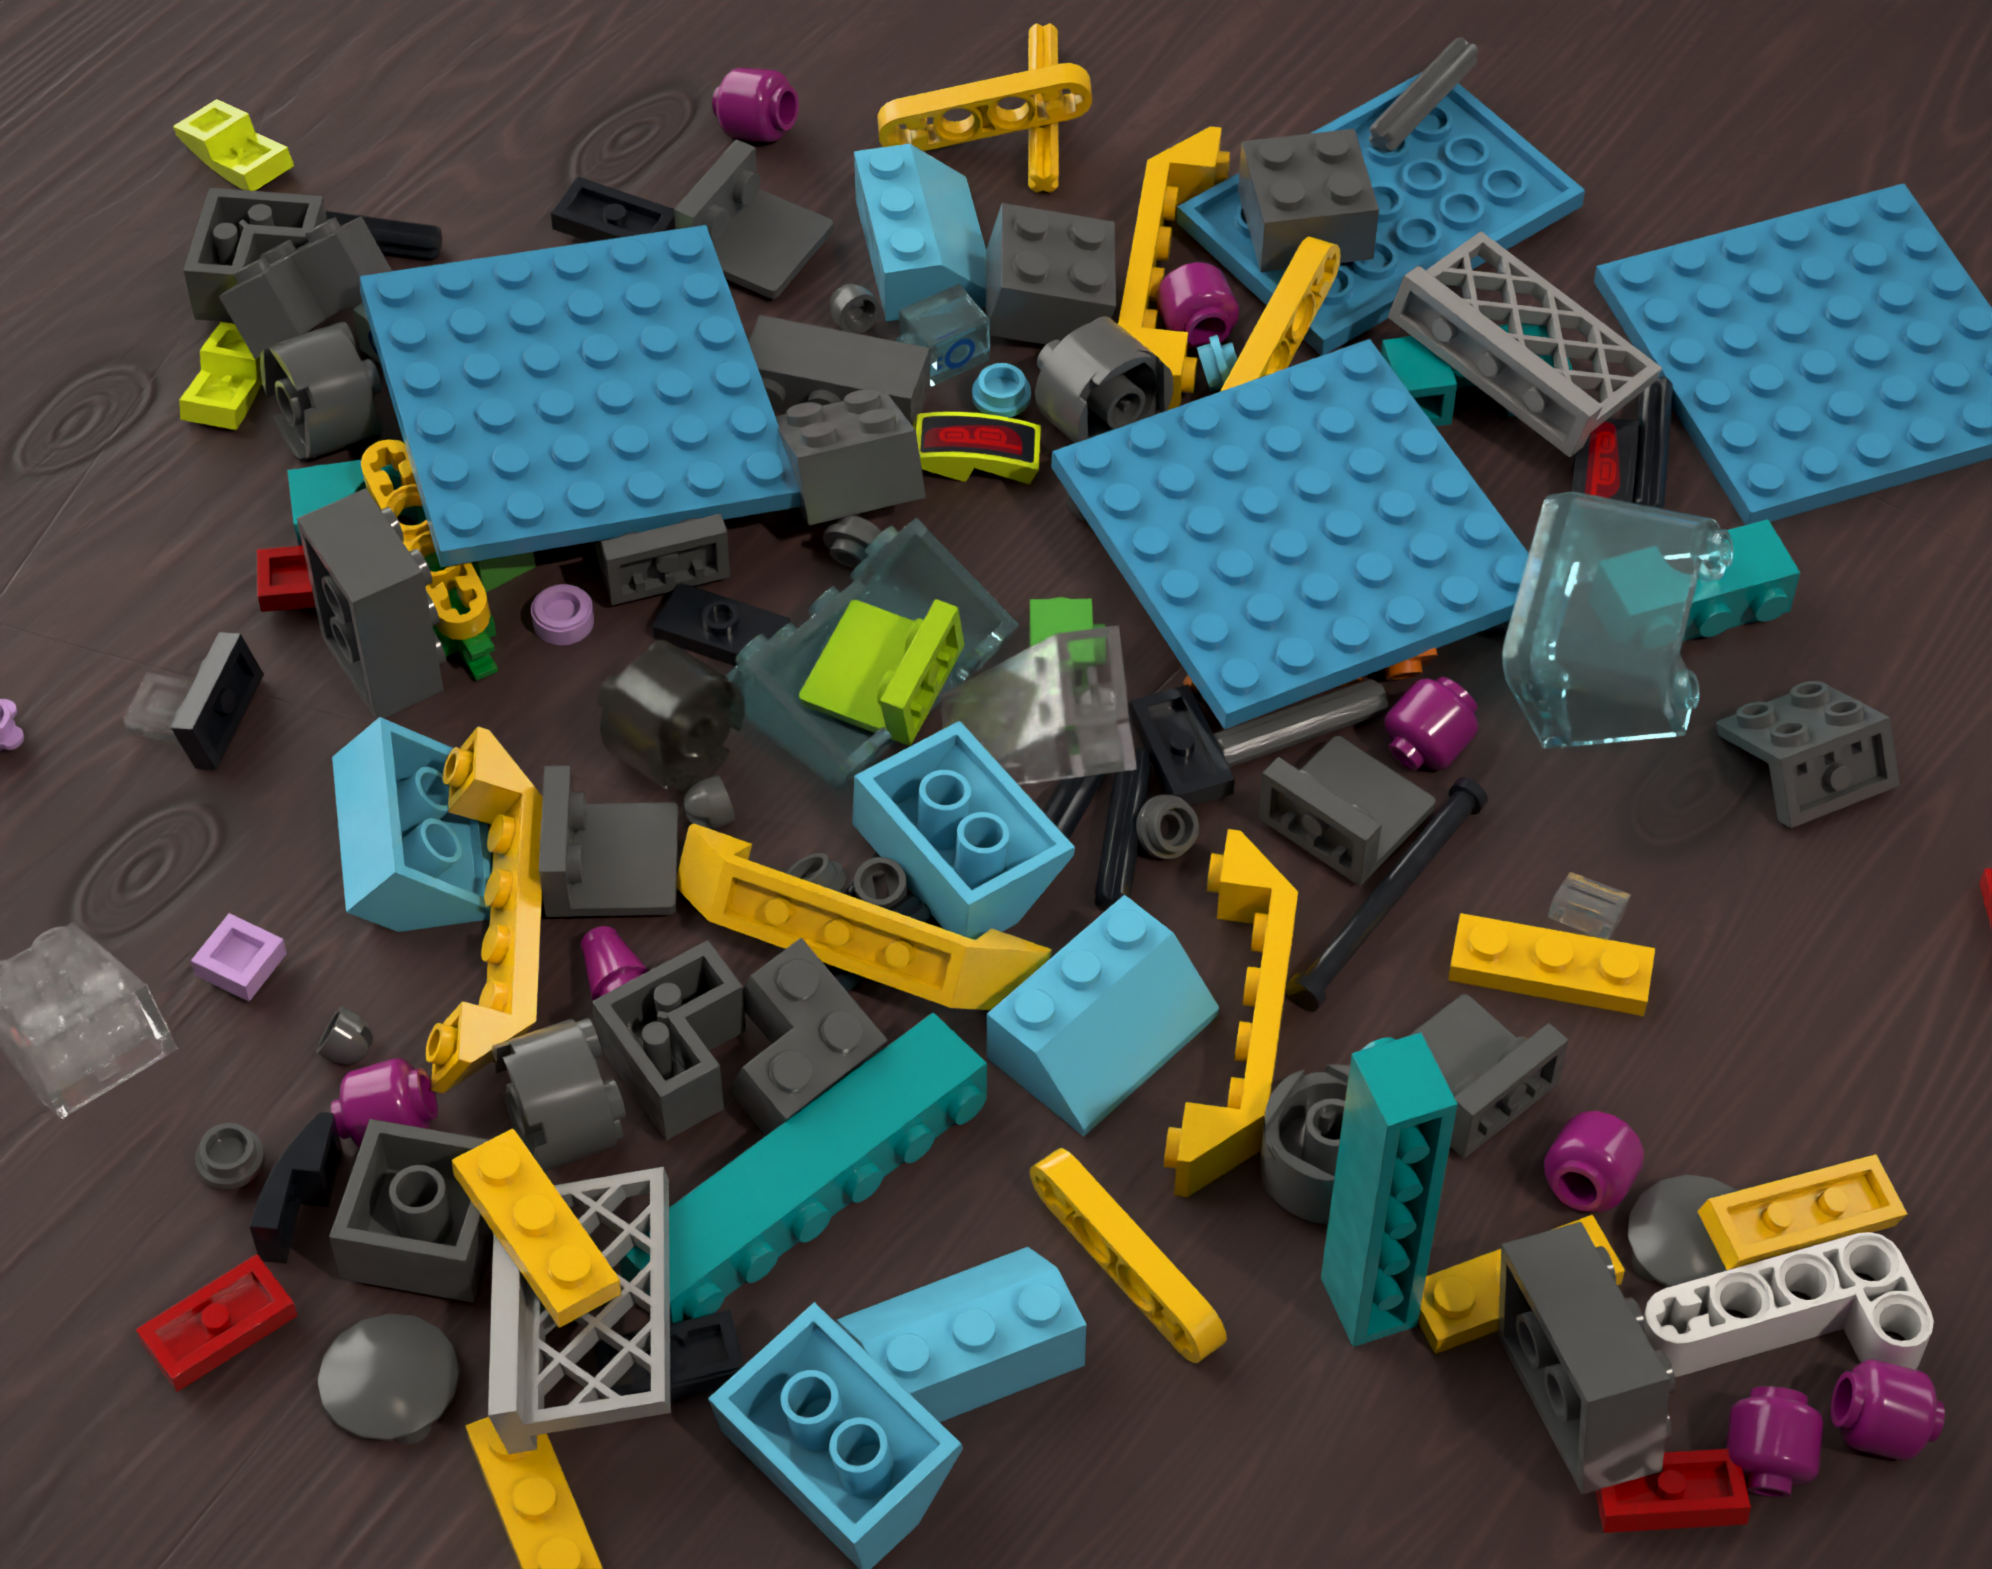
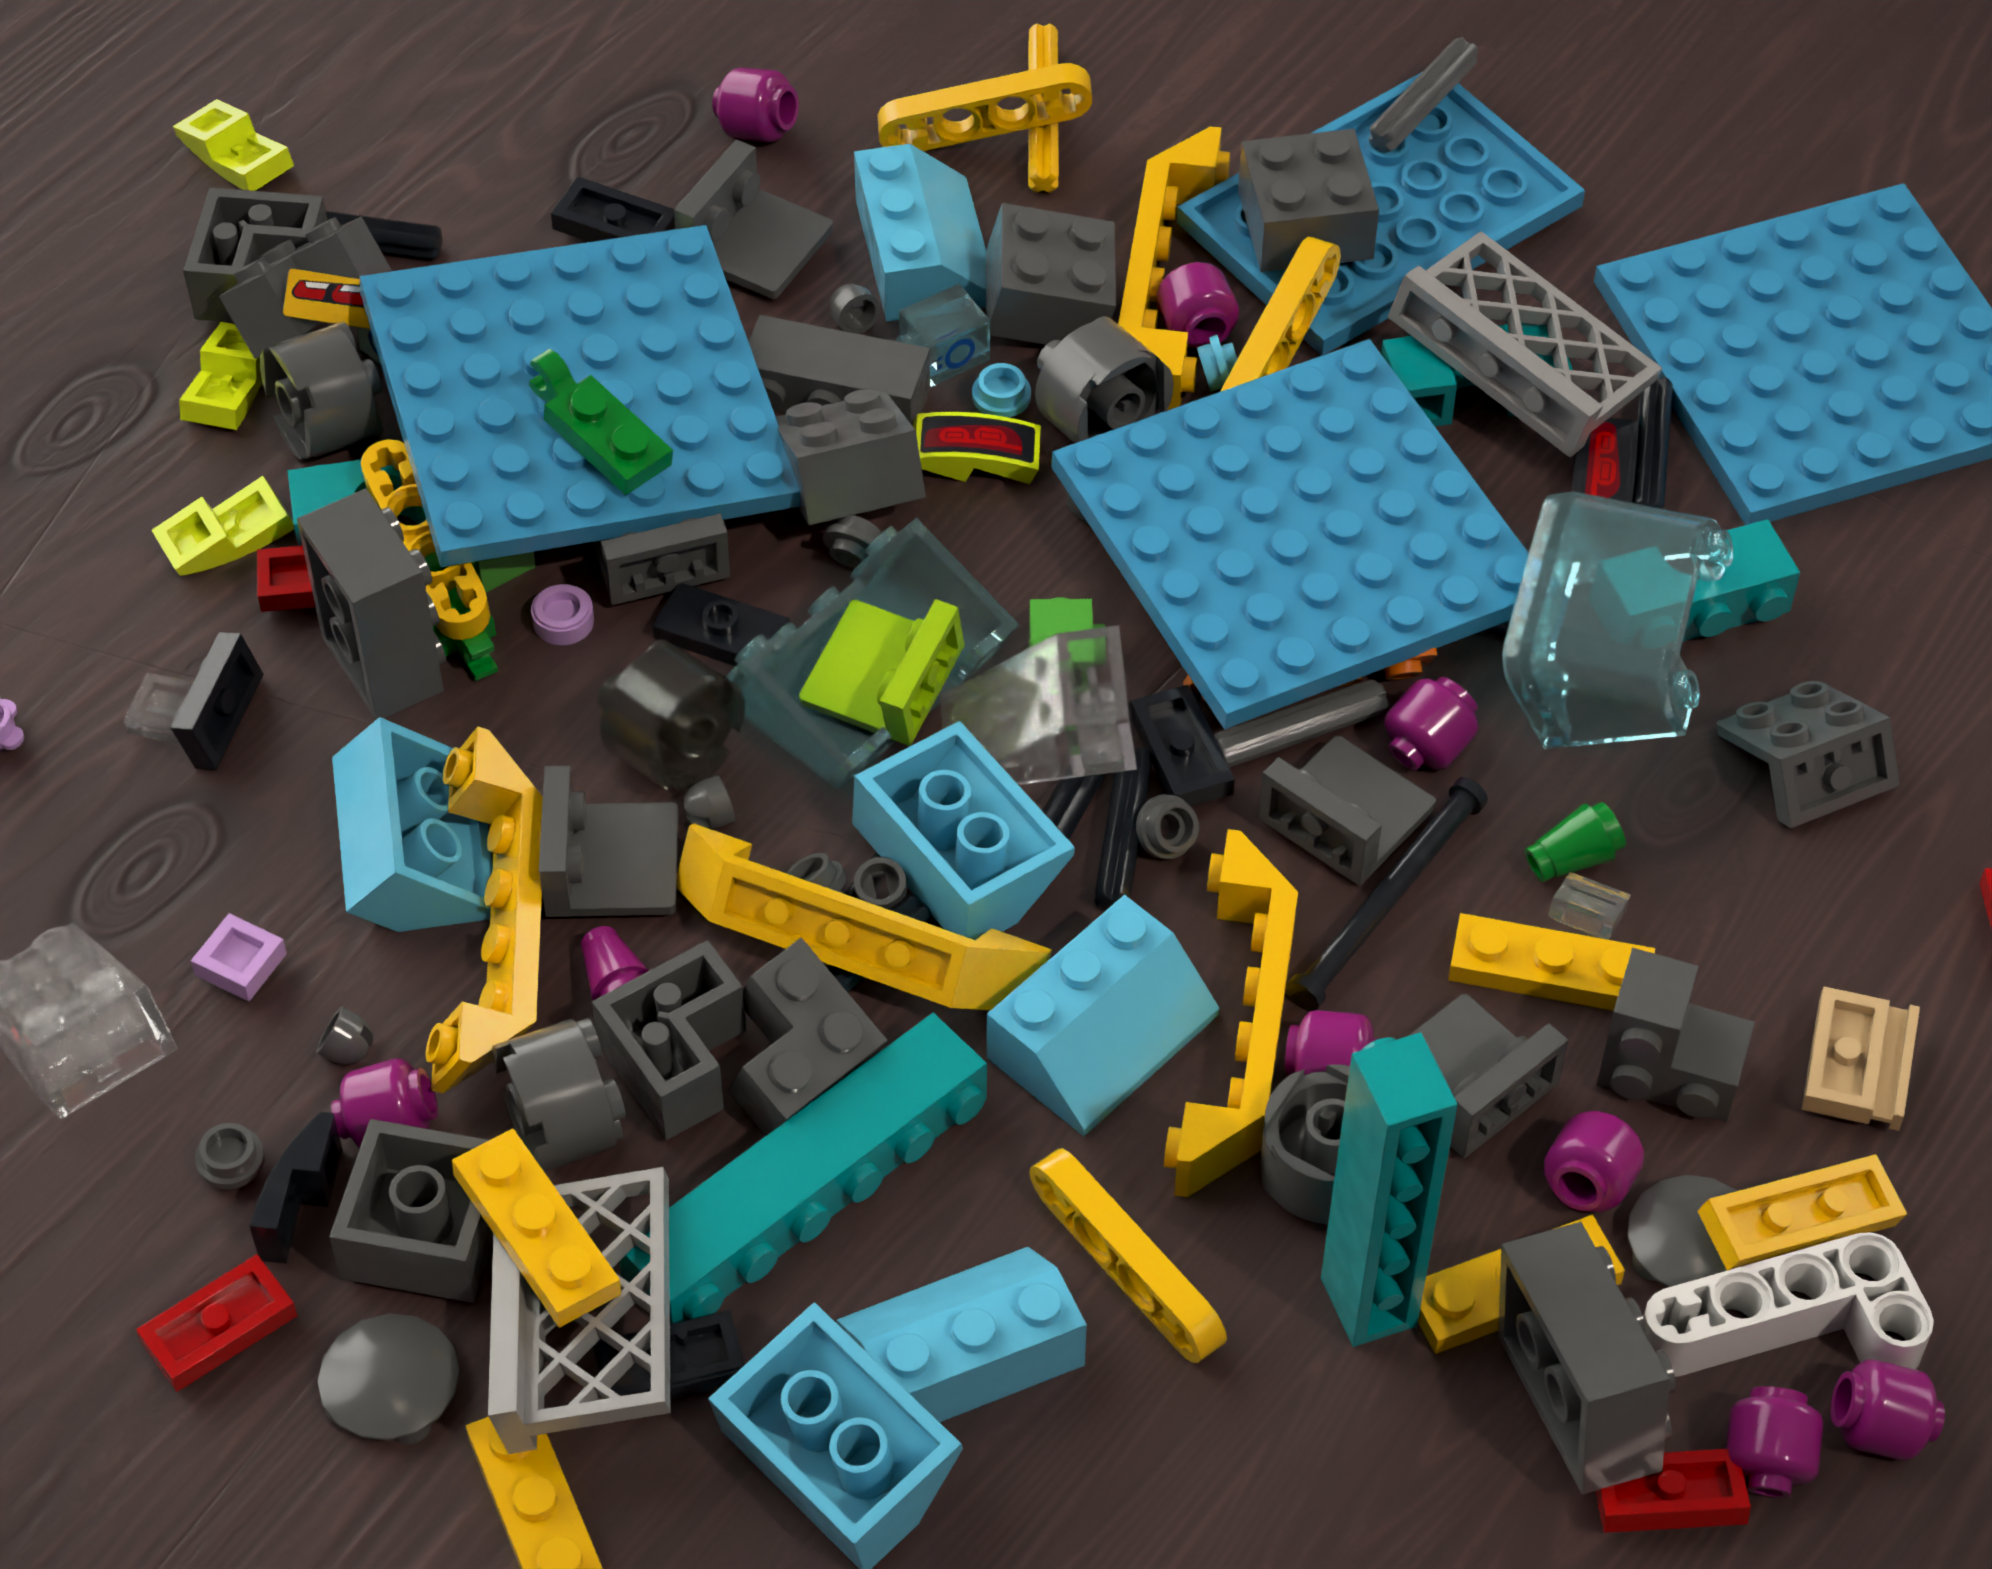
(209, 537): none -> neon yellow slope
(324, 298): none -> yellow sticker
(598, 425): none -> green plate
(1326, 1040): none -> magenta head
(1577, 843): none -> green cone
(1670, 1048): none -> dark grey brick
(1860, 1058): none -> tan plate

